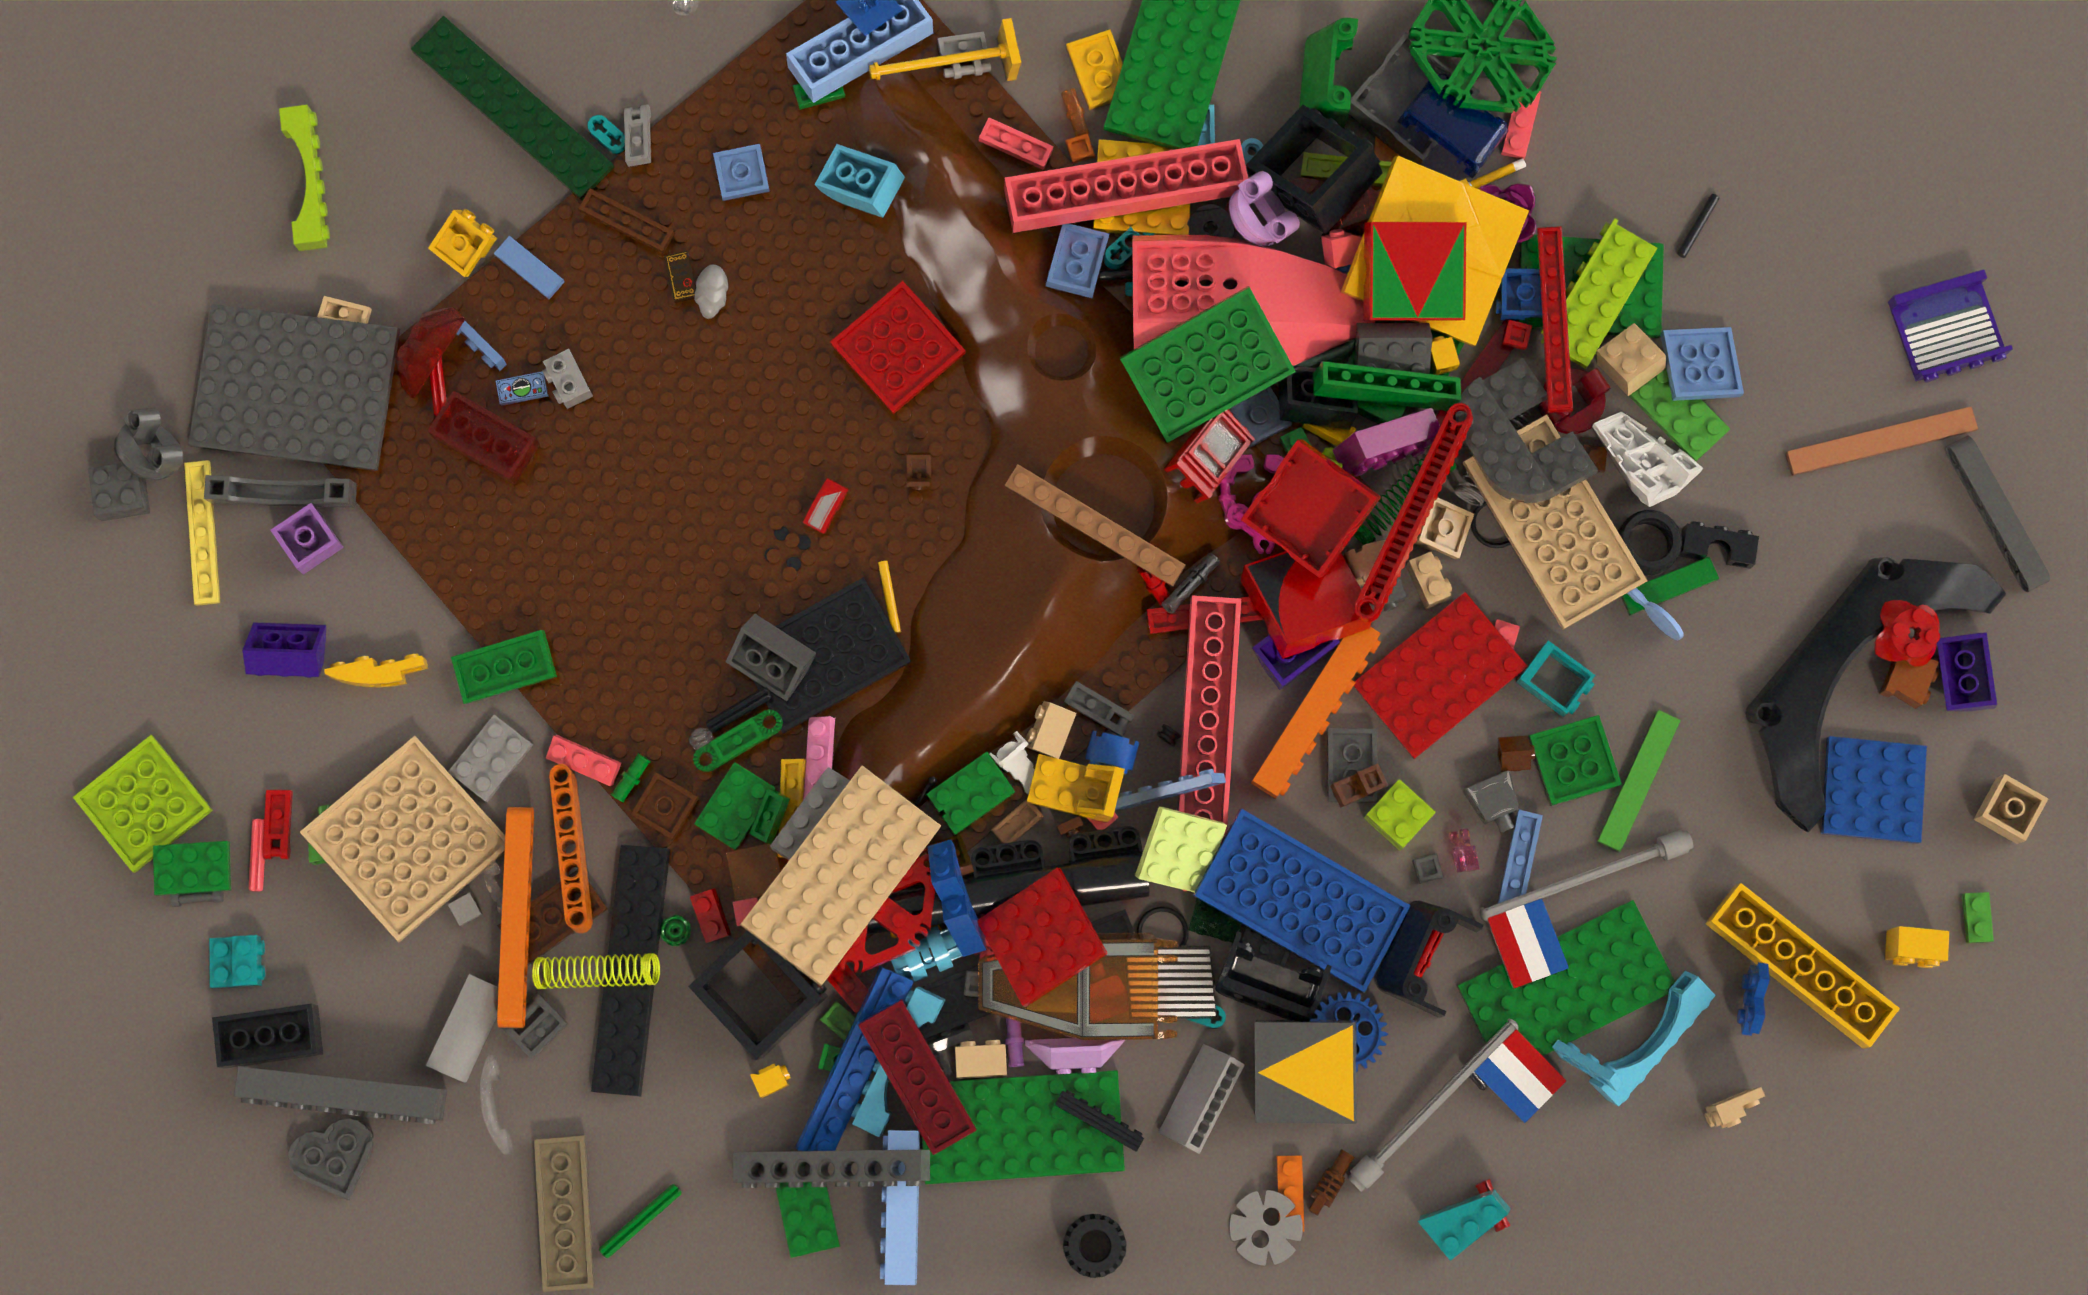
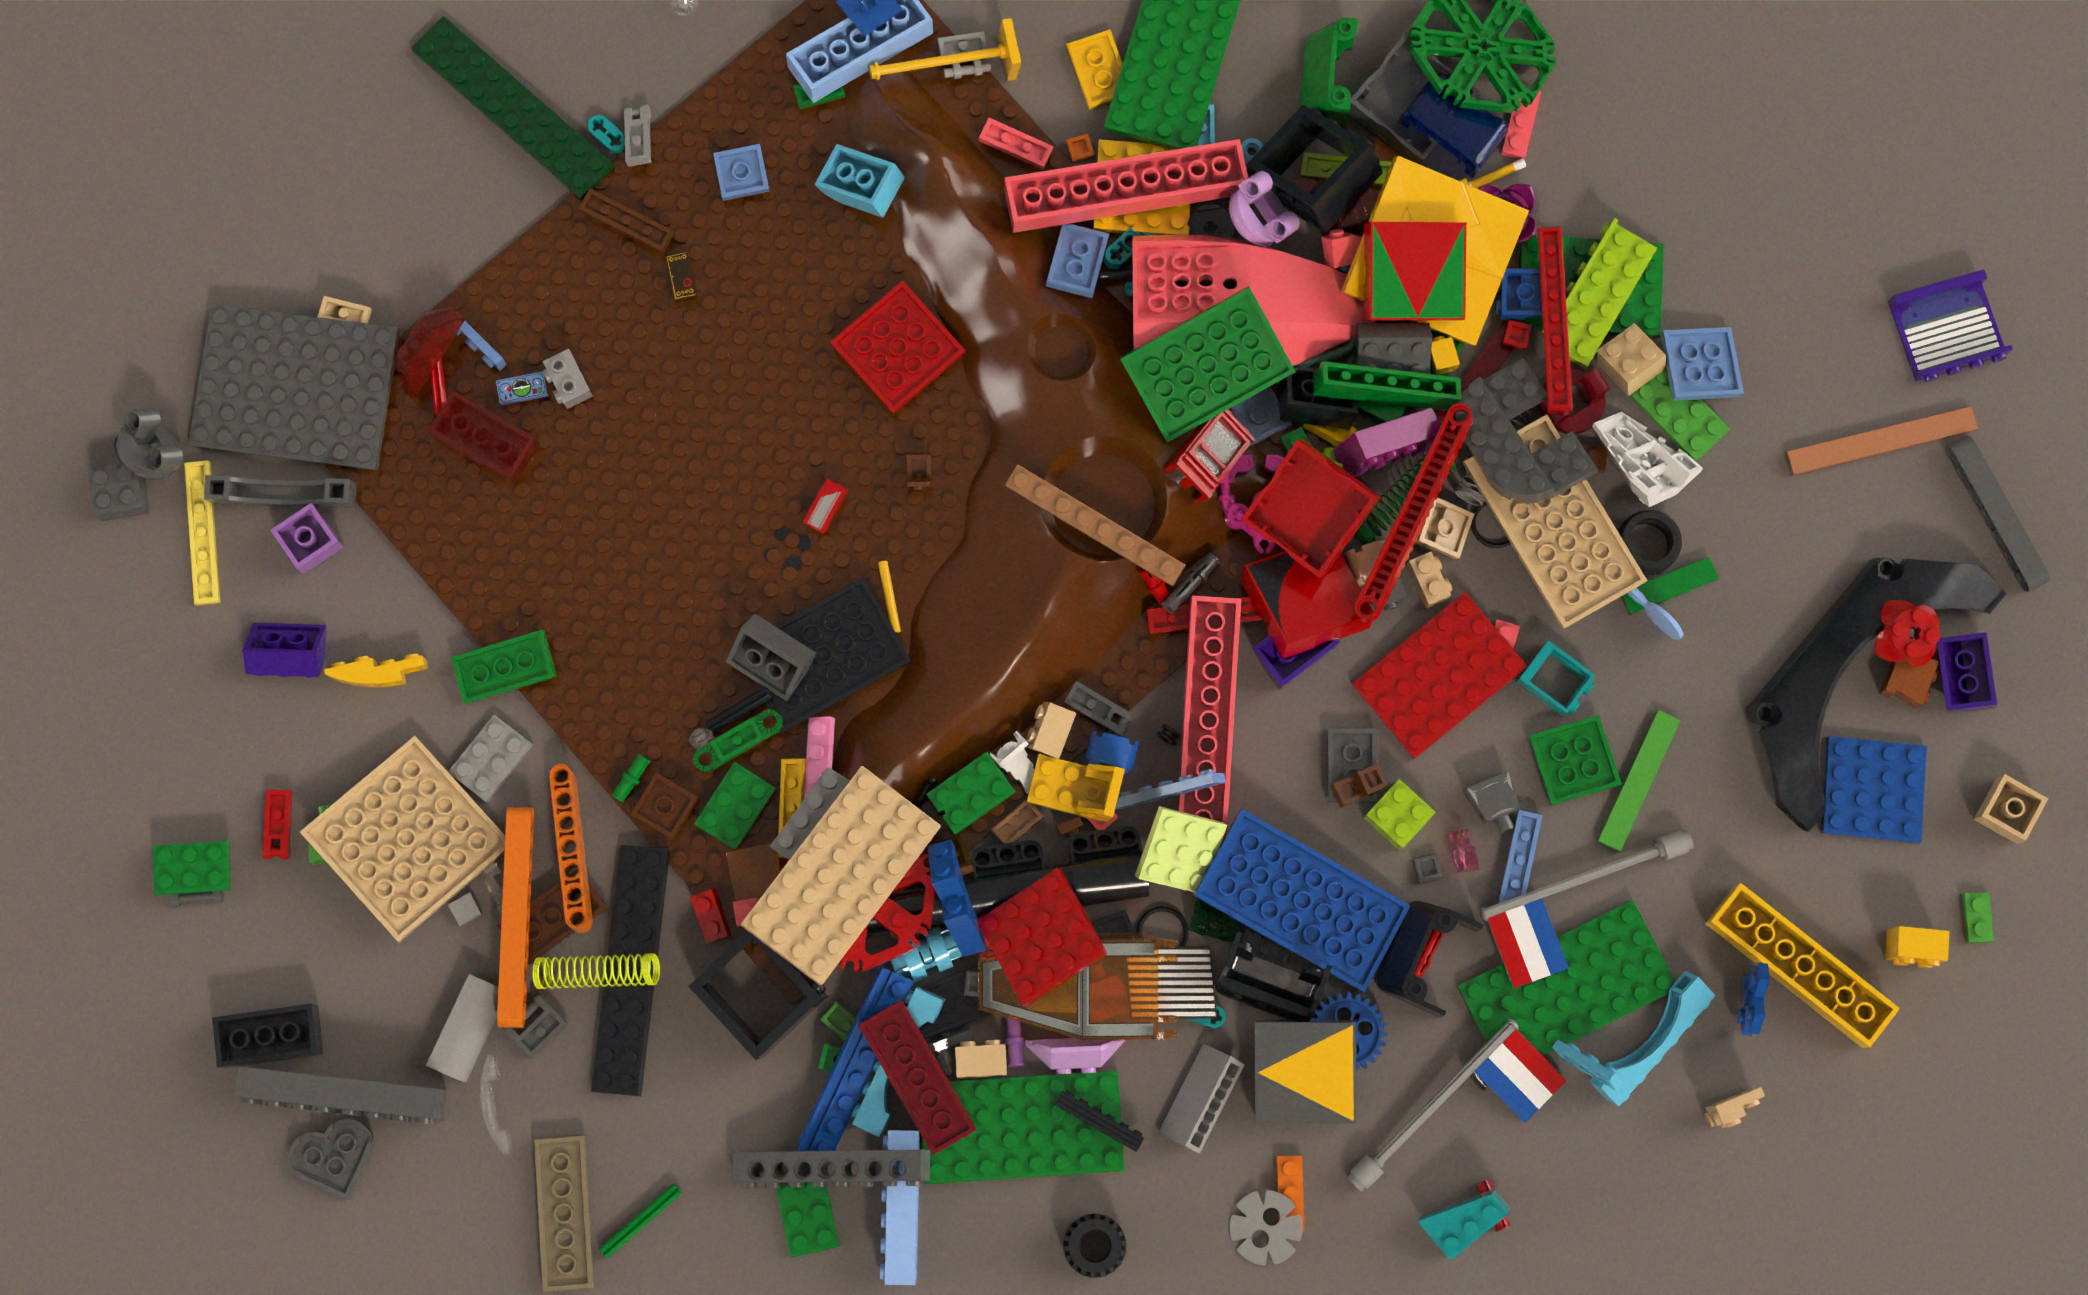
(142, 803): lime plate -> none
(236, 961): teal plate -> none
(257, 862): coral axle -> none
(310, 227): lime arch -> none
(463, 241): yellow plate -> none
(529, 267): medium blue tile -> none
(583, 760): coral plate -> none
(675, 922): green plate -> none
(711, 290): light grey arm -> none
(769, 816): green plate -> none
(771, 1079): yellow window -> none
(848, 987): red plate -> none
(1075, 112): clear orange pin -> none
(1314, 711): orange brick -> none
(1330, 1183): reddish brown hinge -> none
(1515, 753): reddish brown brick -> none
(1698, 225): black bar -> none
(1739, 545): black arch -> none

